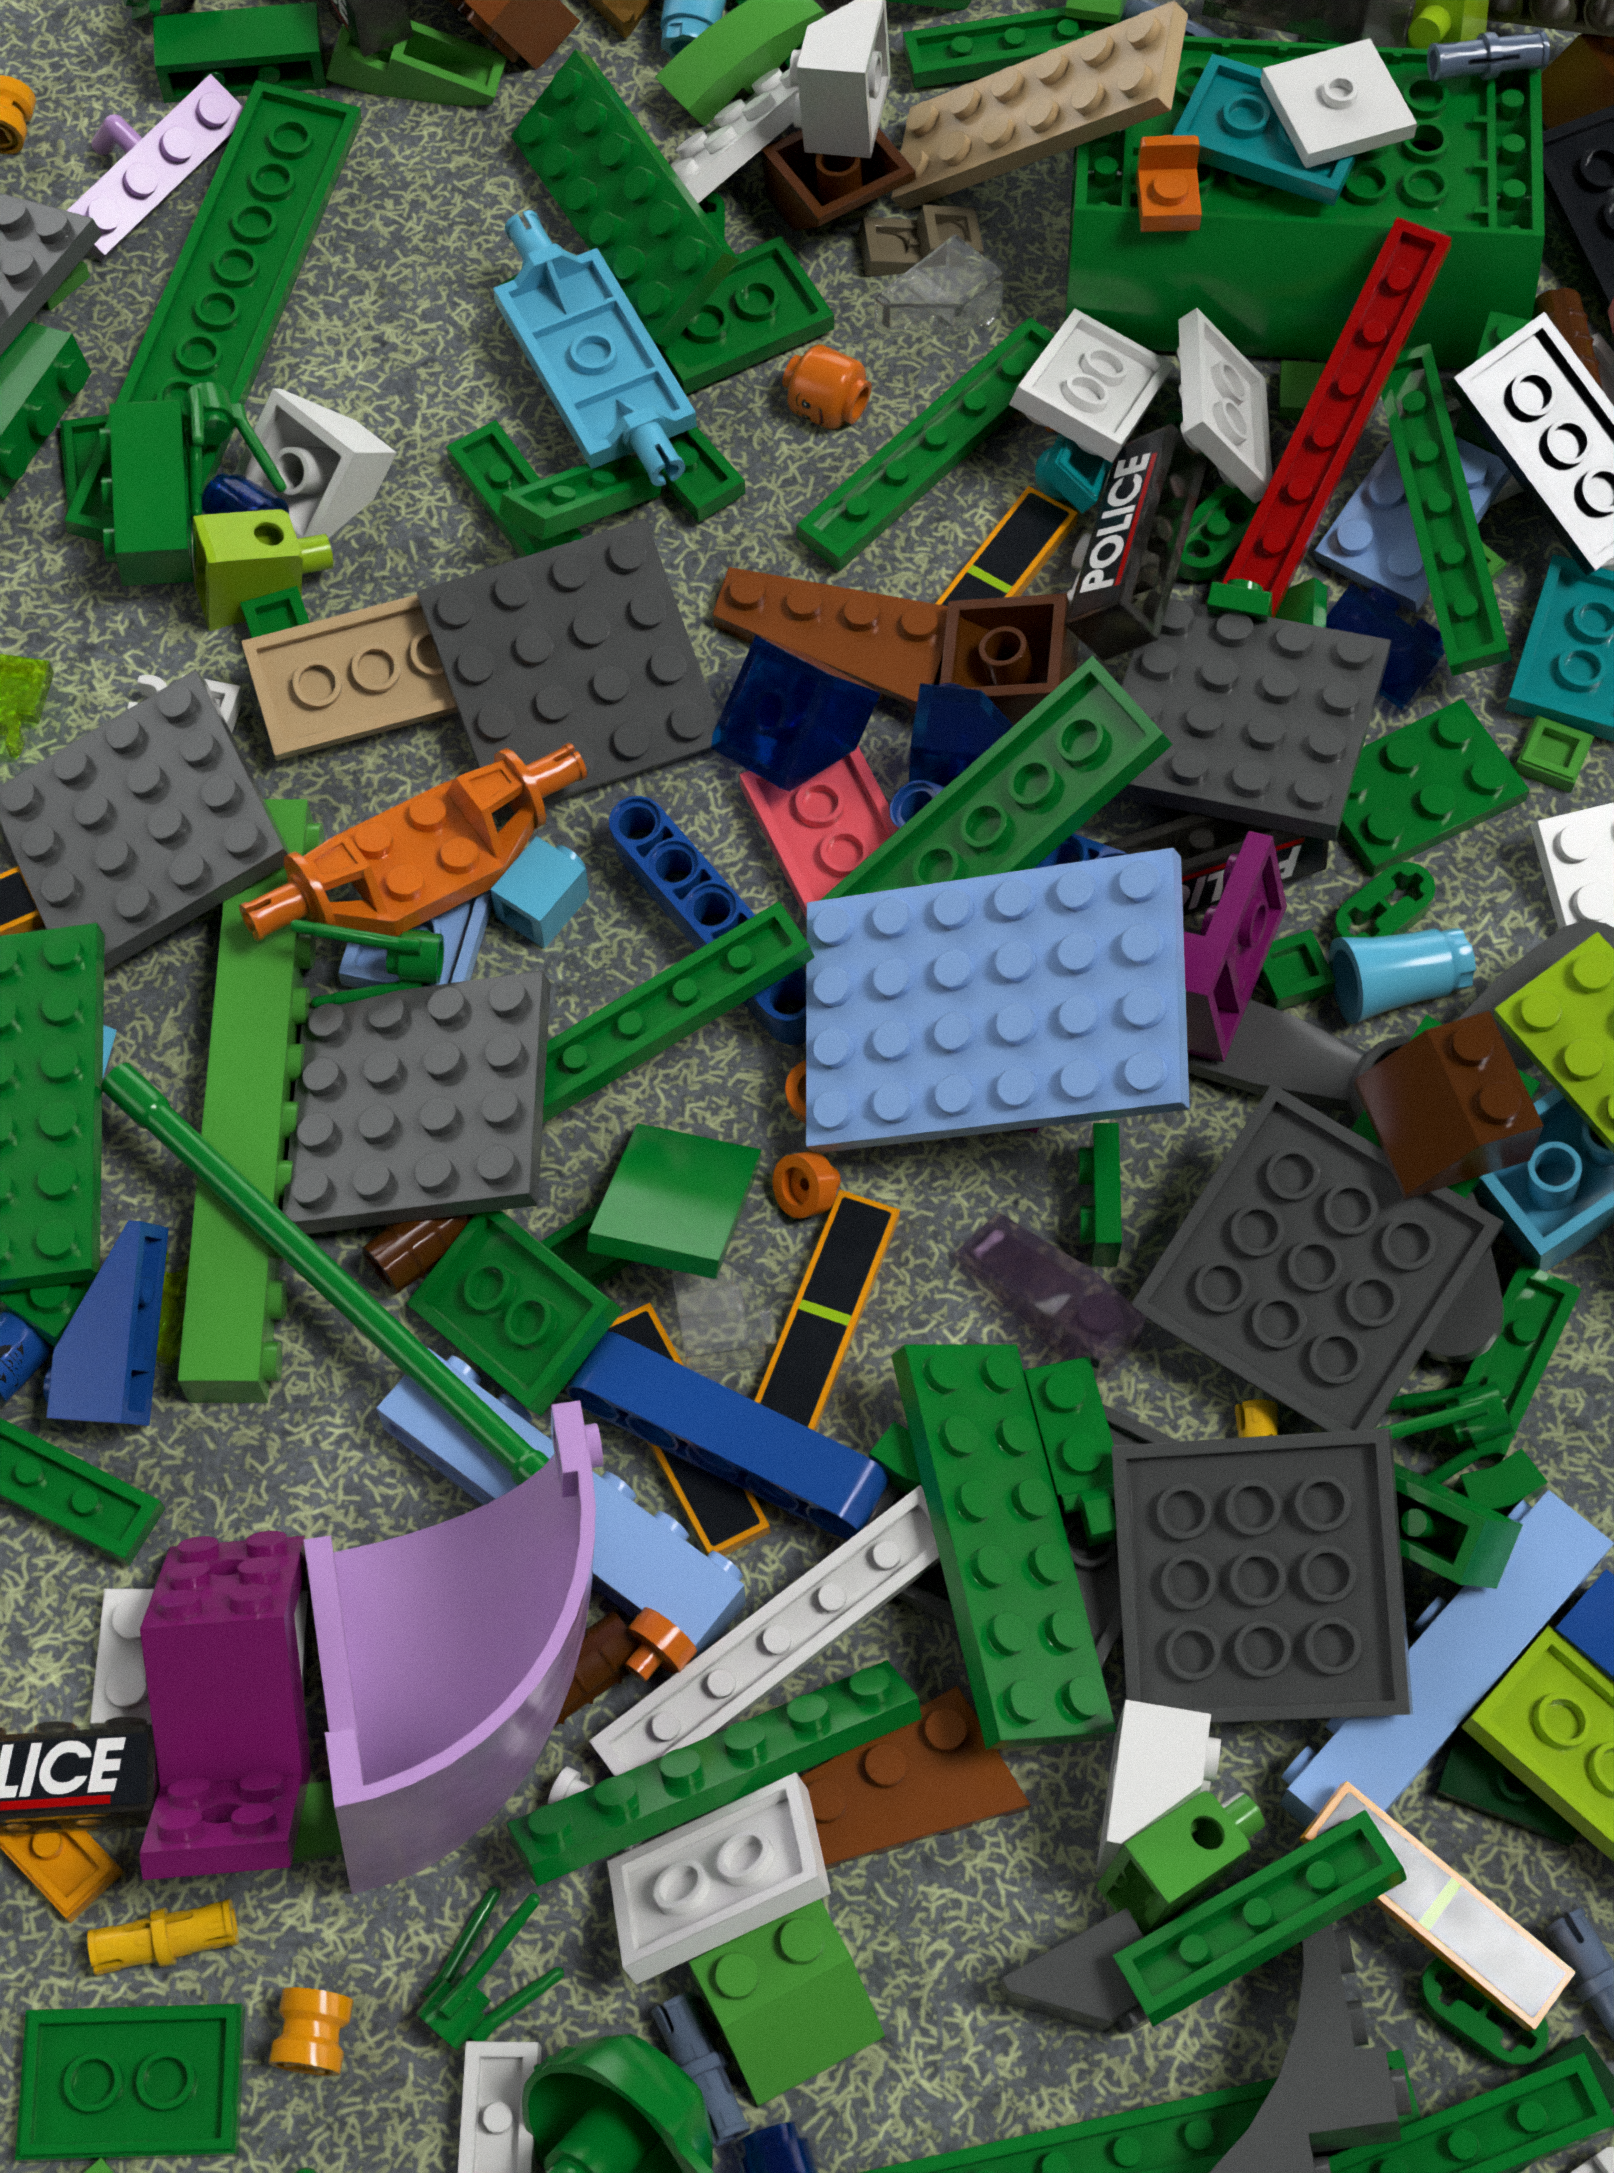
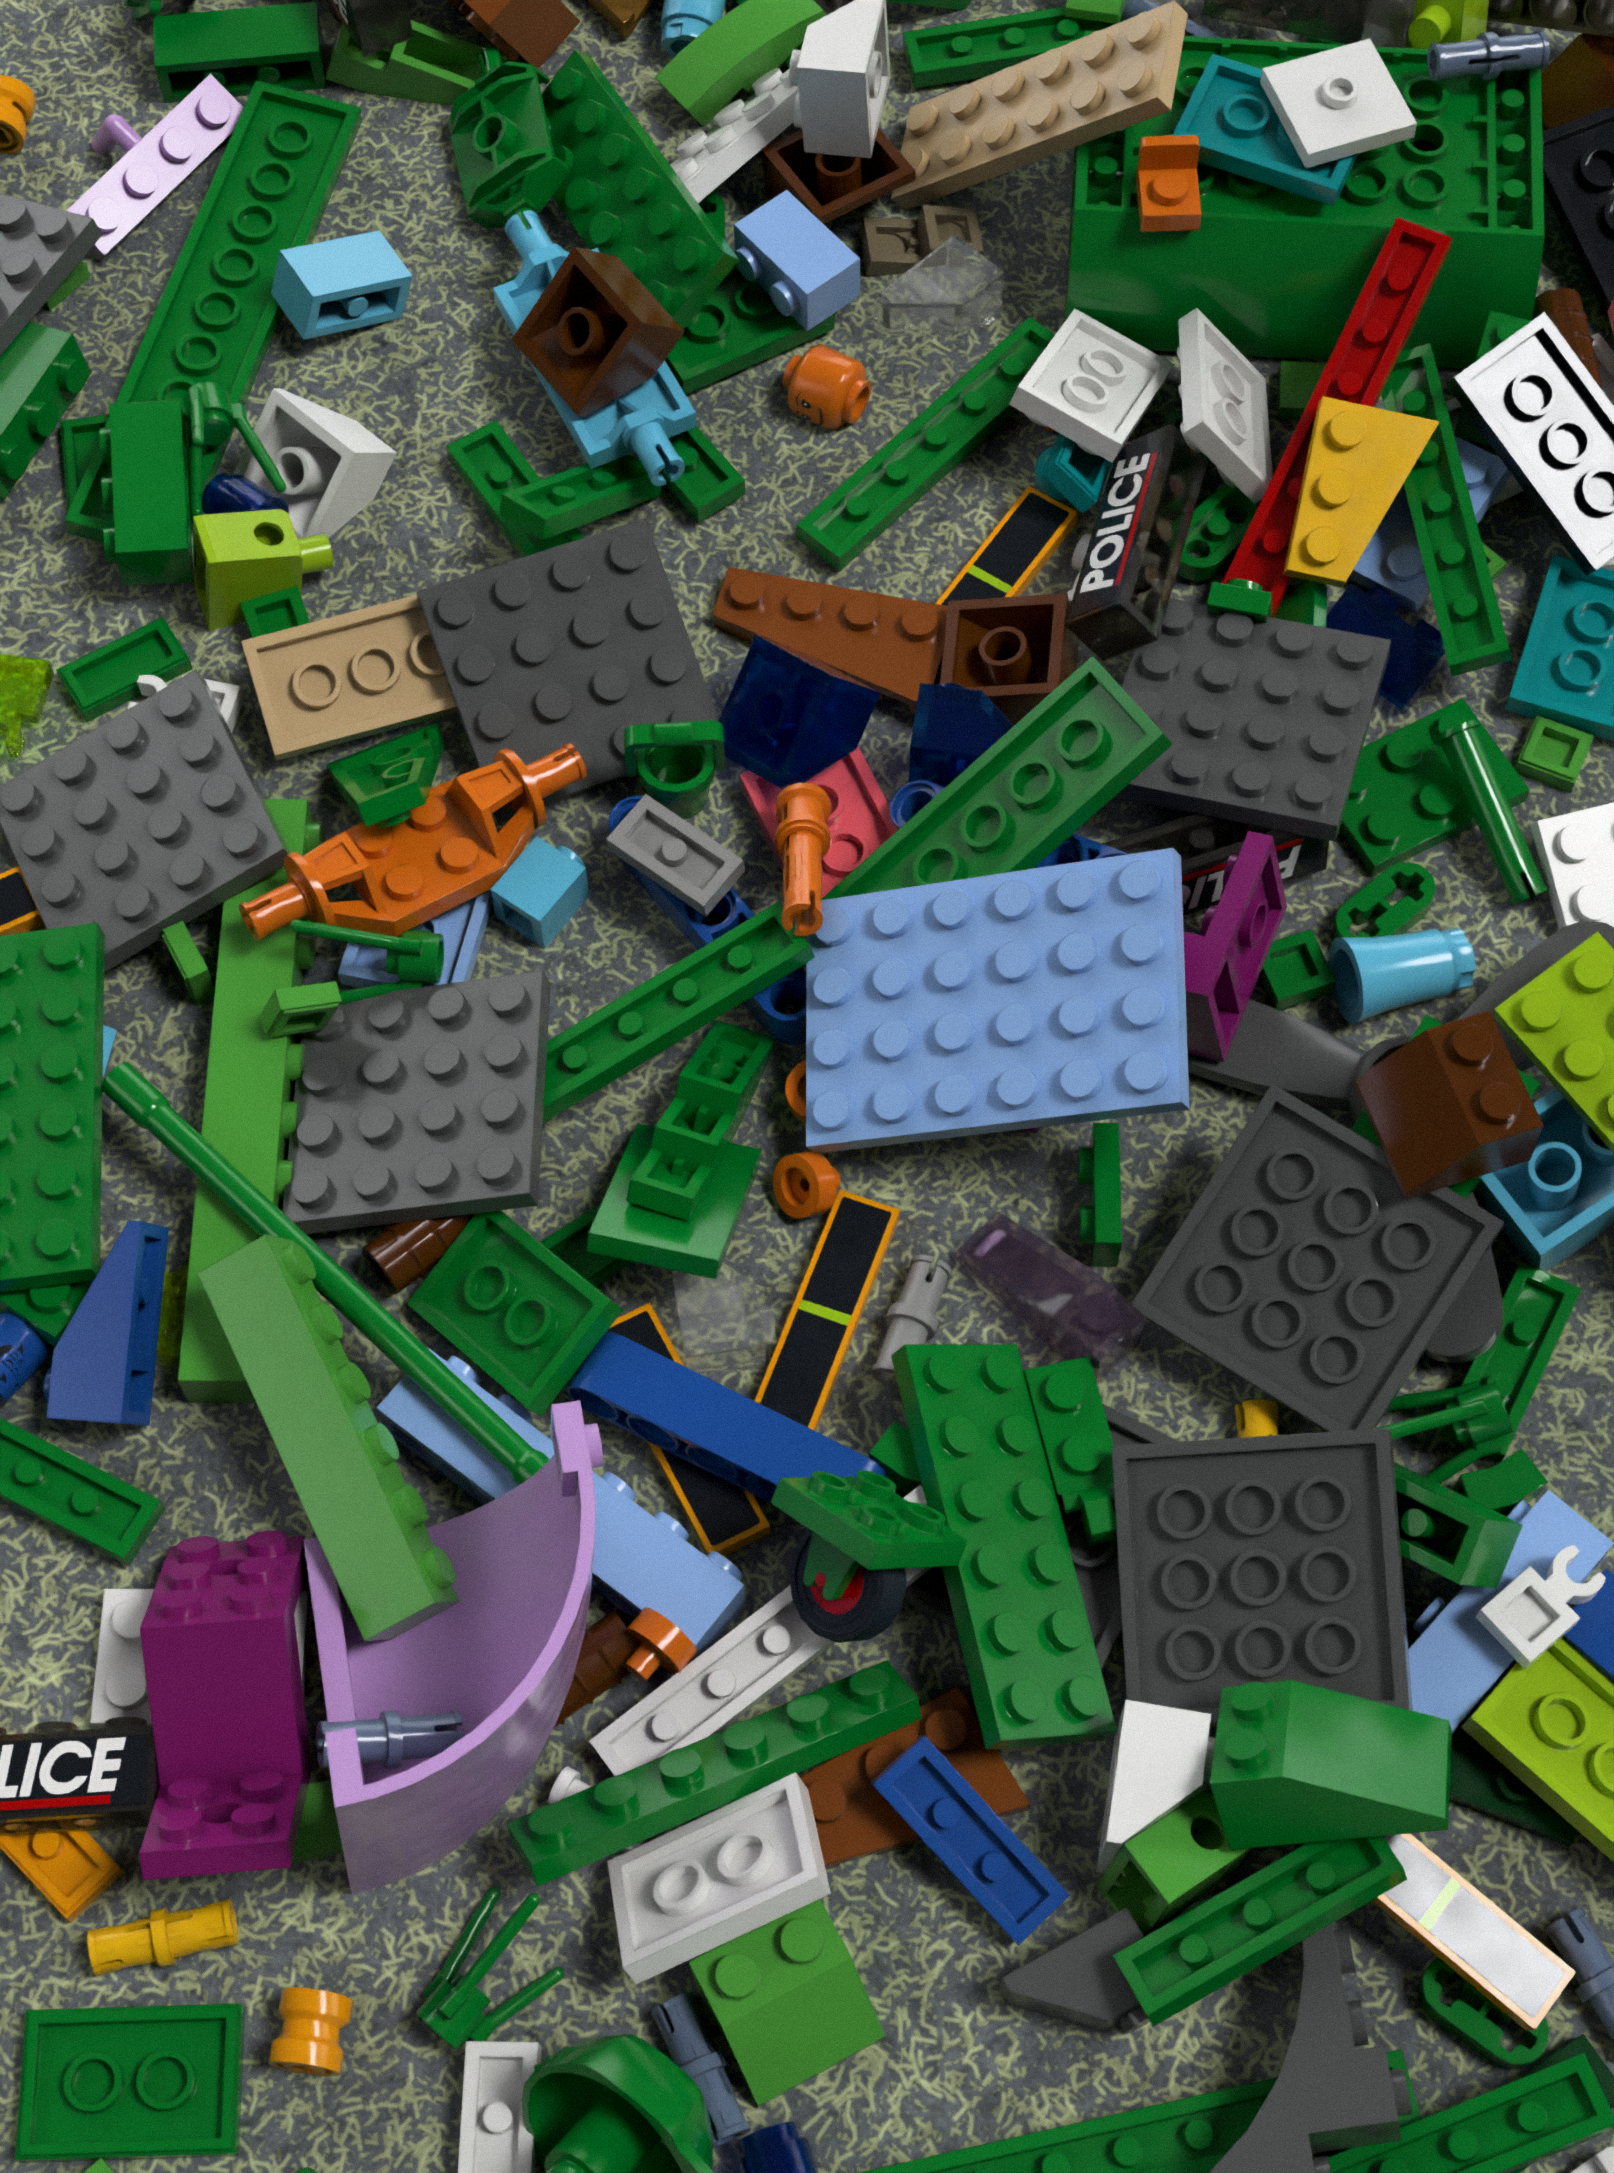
(110, 673): none -> green tile
(188, 963): none -> bright green tile
(300, 1009): none -> bright green tile
(330, 1437): none -> bright green brick
(341, 284): none -> medium azure brick
(390, 776): none -> green wing
(396, 1737): none -> sand blue pin
(519, 166): none -> green plate
(596, 331): none -> reddish brown slope
(675, 855): none -> light grey plate
(676, 761): none -> green piece
(701, 1120): none -> green slope
(796, 260): none -> light blue brick
(802, 842): none -> orange pin
(856, 1550): none -> green plate
(913, 1316): none -> light grey pin
(970, 1839): none -> blue plate
(1325, 1766): none -> green slope
(1348, 484): none -> yellow wing
(1491, 811): none -> green pin
(1535, 1612): none -> white plate

